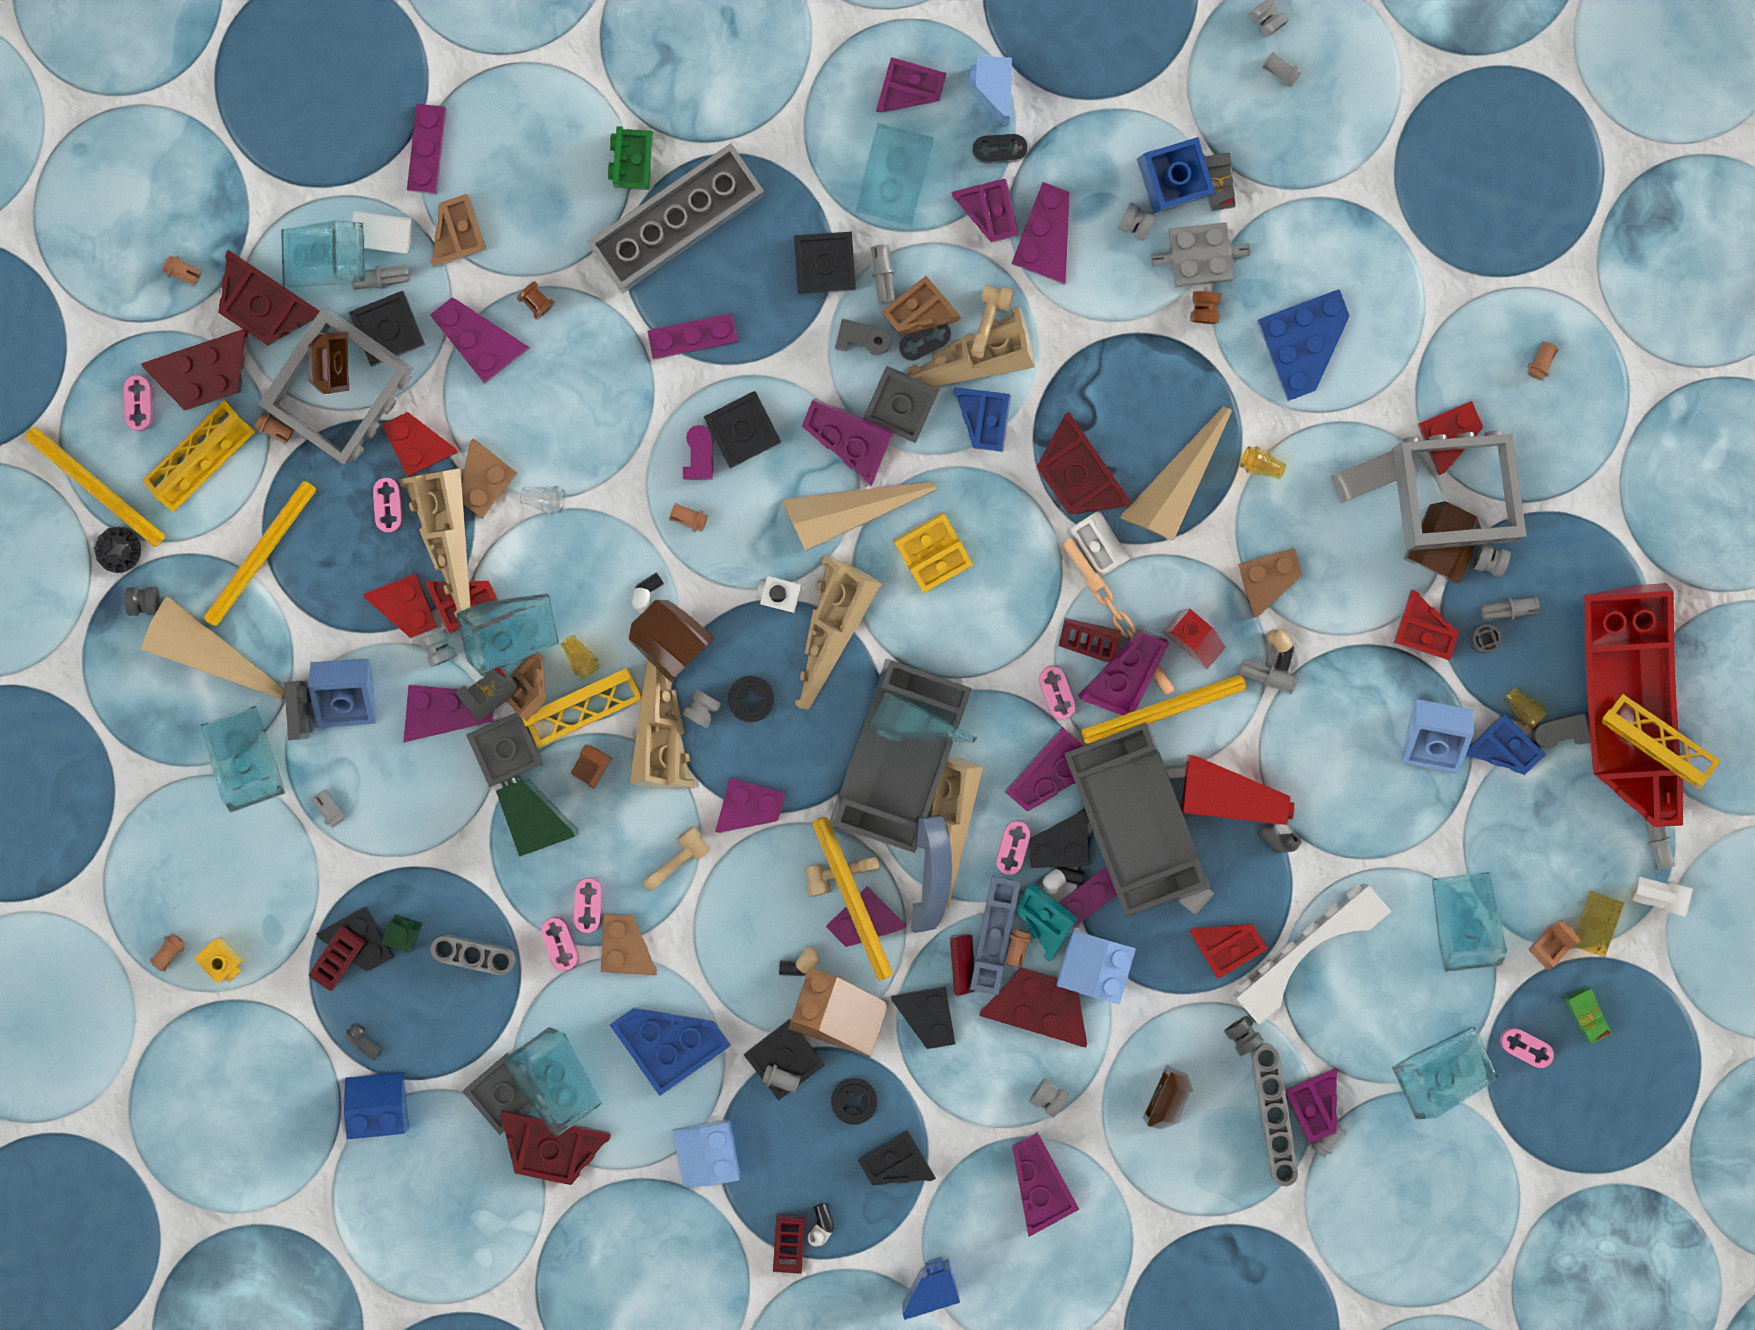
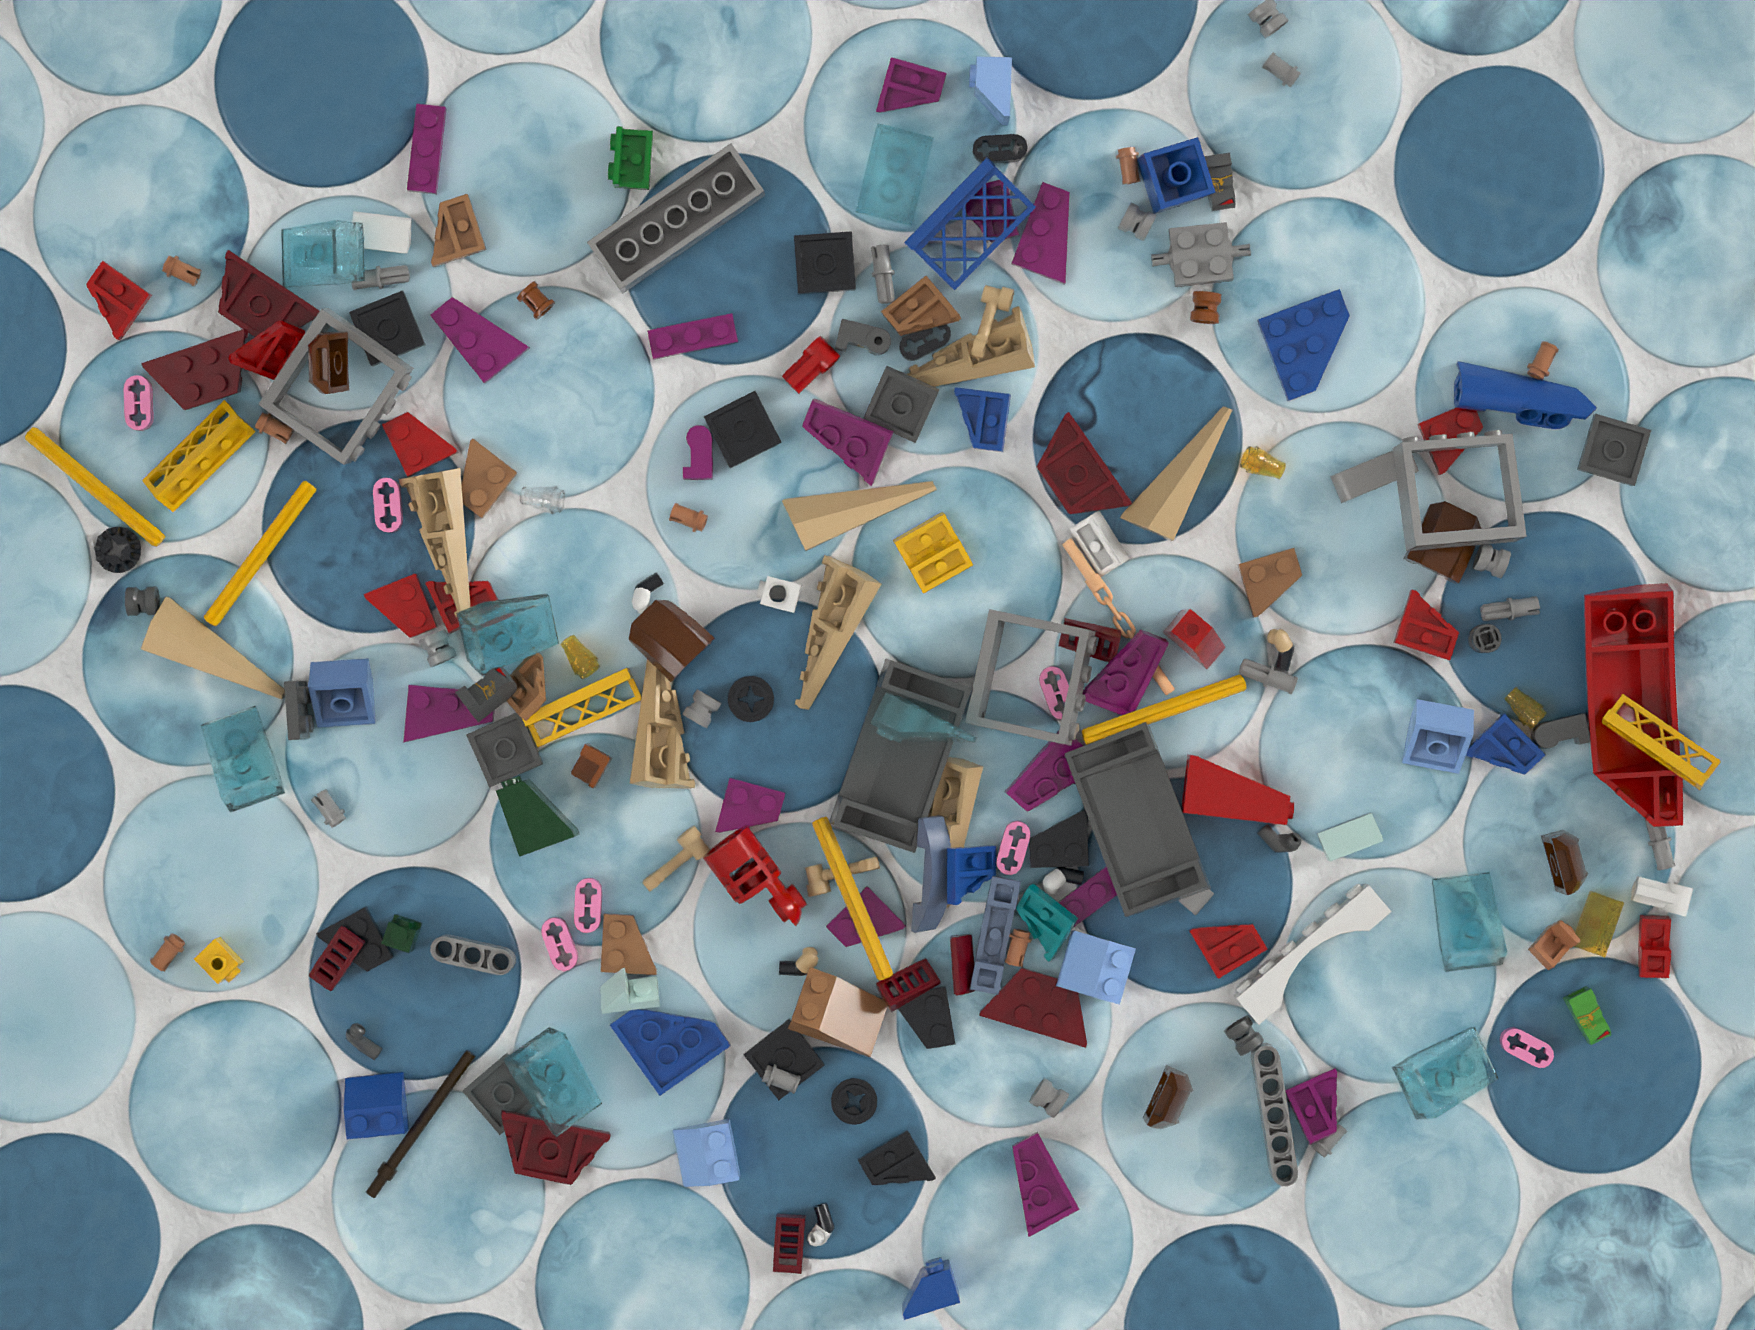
(117, 298): none -> red wing
(268, 350): none -> red wing
(388, 1169): none -> dark brown bar
(624, 995): none -> light aqua slope
(754, 875): none -> red cylinder
(815, 360): none -> red piece
(903, 975): none -> dark red slope
(951, 207): none -> blue fence
(968, 870): none -> blue wing
(986, 666): none -> light grey window
(1128, 165): none -> nougat pin
(1350, 837): none -> light aqua slope
(1531, 399): none -> blue panel
(1564, 861): none -> reddish brown slope
(1614, 449): none -> dark grey plate
(1653, 946): none -> red slope

